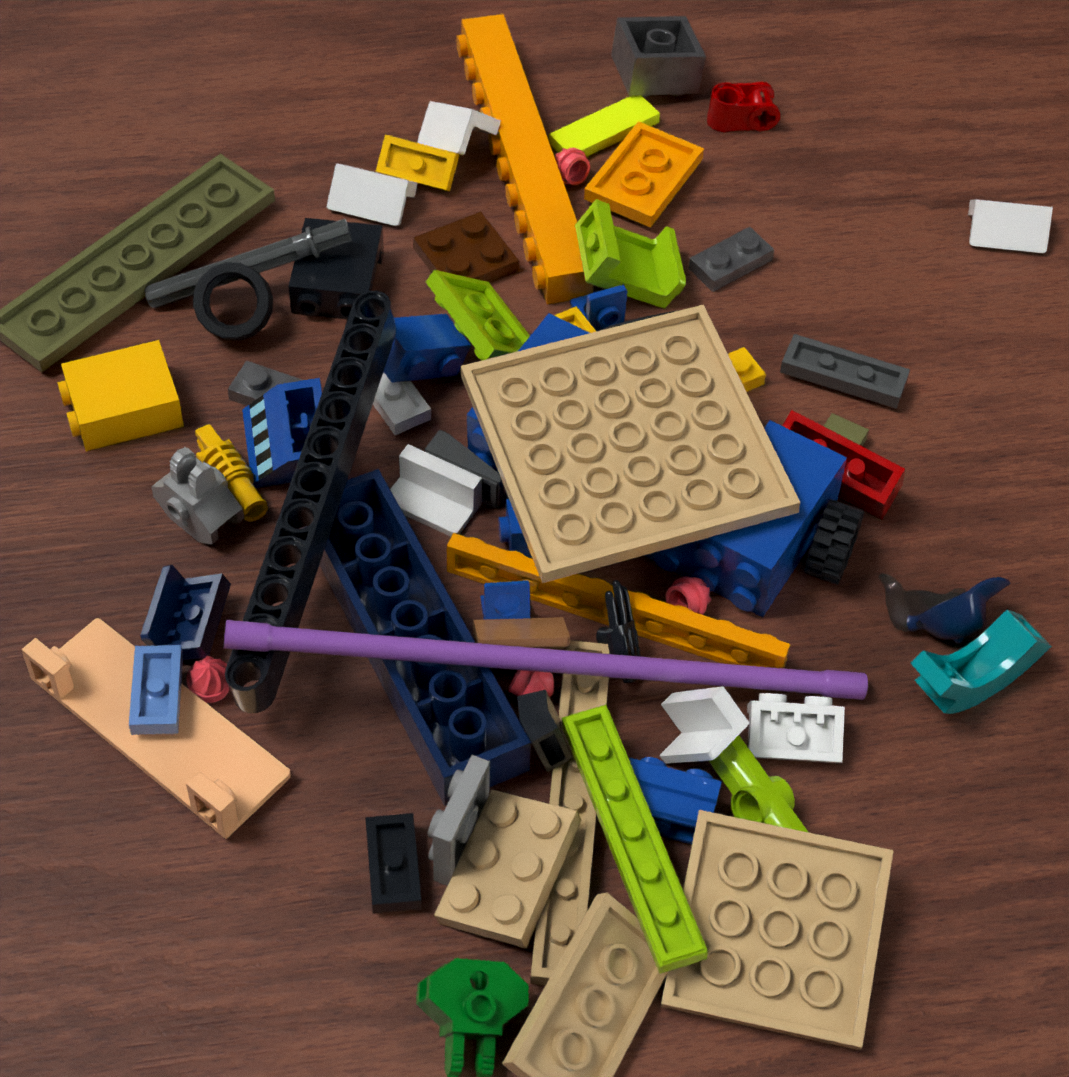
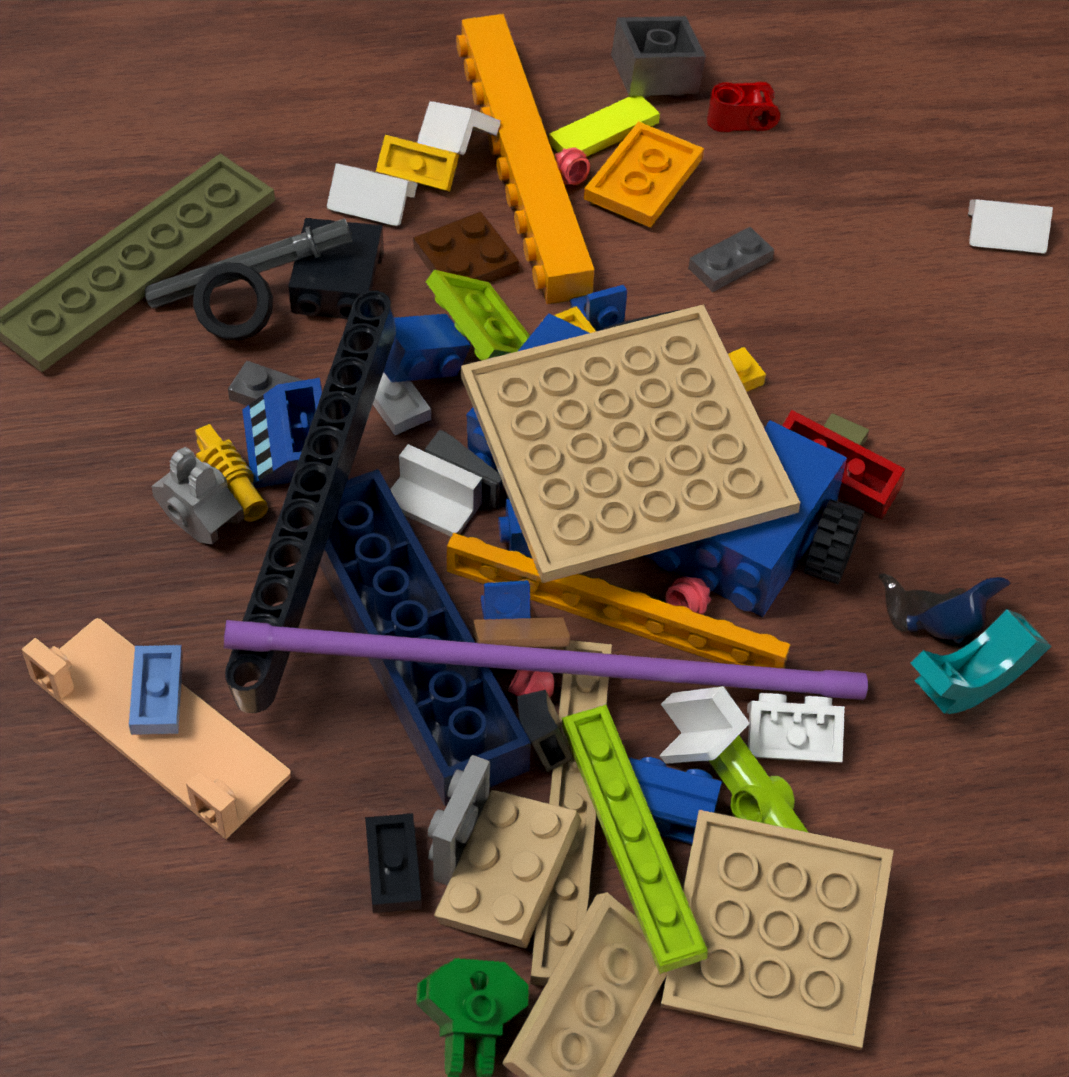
(120, 395): yellow brick -> none
(186, 612): dark blue bracket -> none
(208, 679): coral plate -> none
(619, 257): lime panel -> none
(621, 633): black piece -> none
(845, 371): dark grey plate -> none

